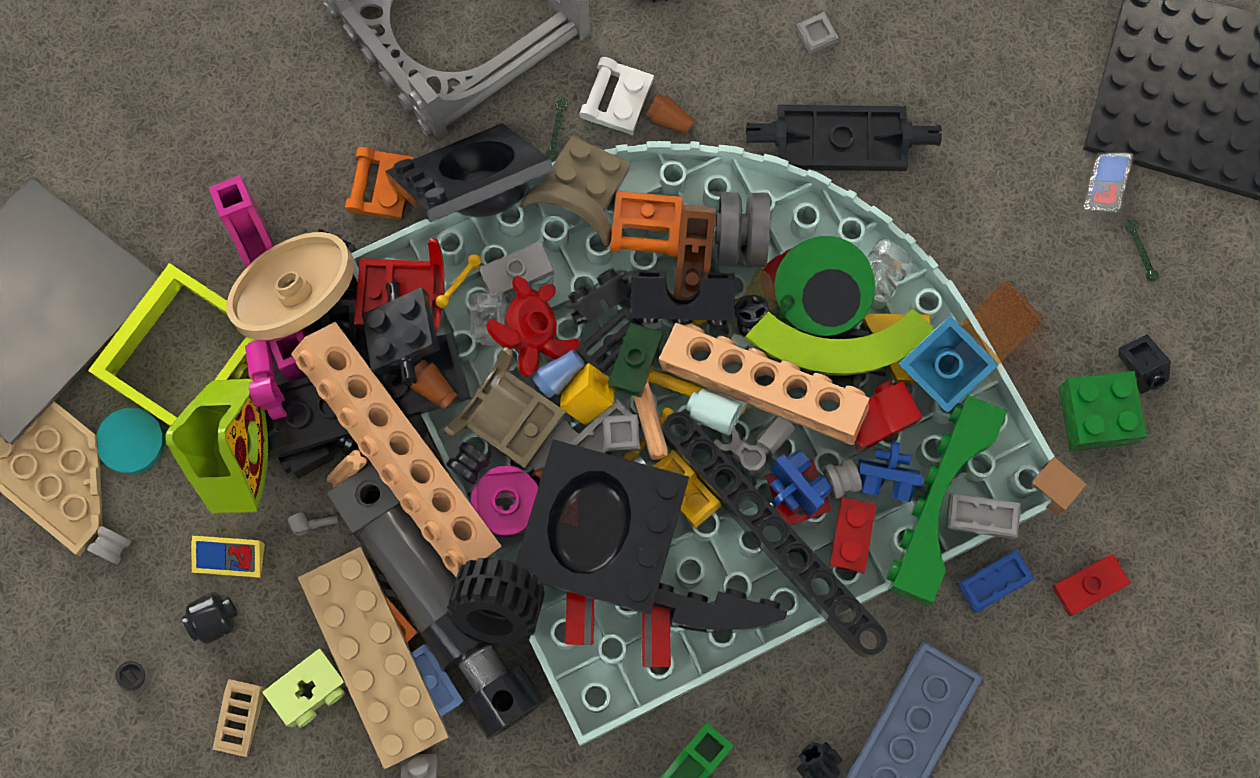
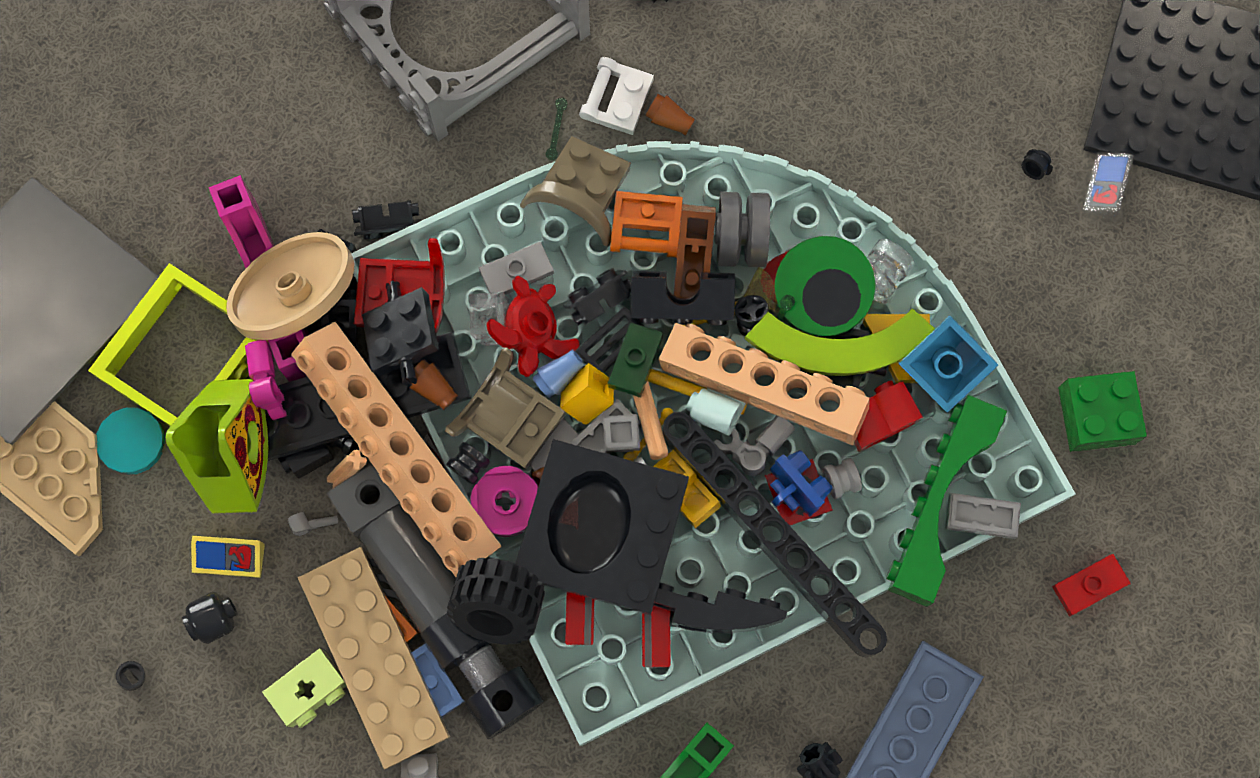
(109, 545): light grey wheel -> none
(251, 720): tan slope -> none
(374, 223): none -> black hinge
(386, 199): orange plate -> none
(471, 175): black piece -> none
(473, 262): yellow hinge -> none
(816, 32): light grey tile -> none
(843, 136): black plate -> none
(852, 535): red plate -> none
(904, 478): blue hips -> none
(995, 581): blue plate -> none
(1005, 321): clear orange piece -> none
(1037, 164): none -> black plate
(1058, 485): medium nougat panel -> none
(1131, 226): clear green hinge -> none
(1147, 361): black bracket -> none

